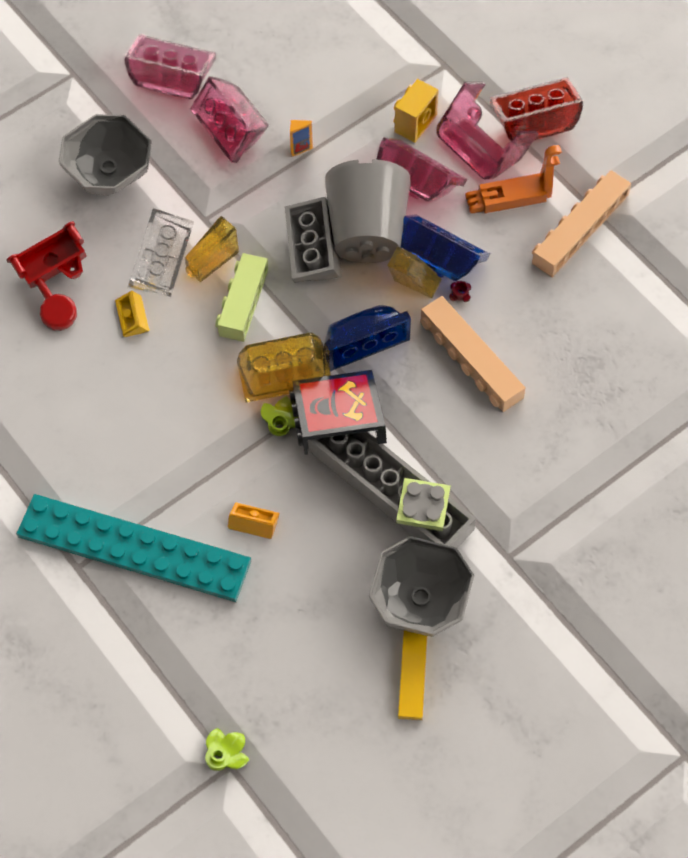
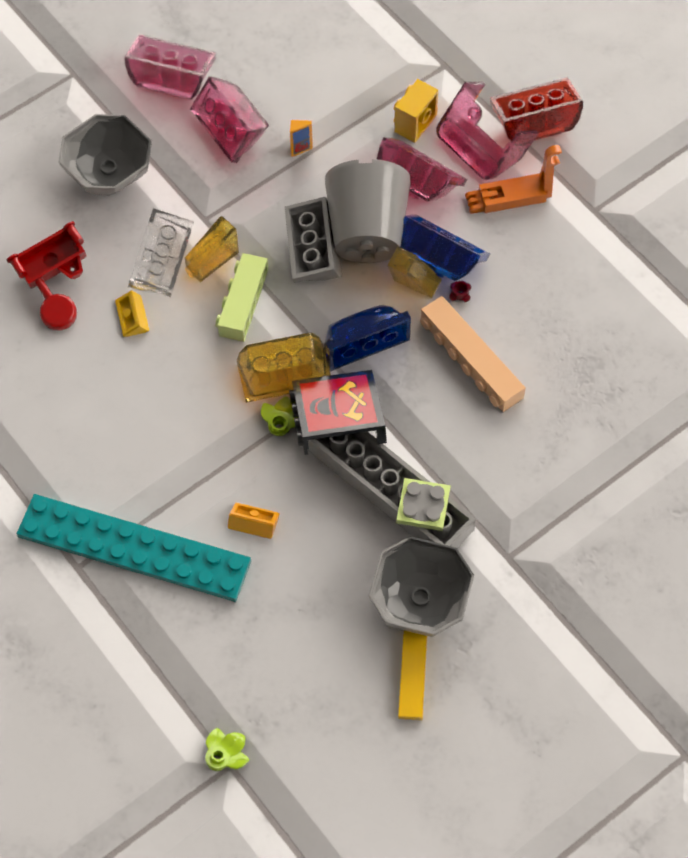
(580, 223): light nougat brick -> none

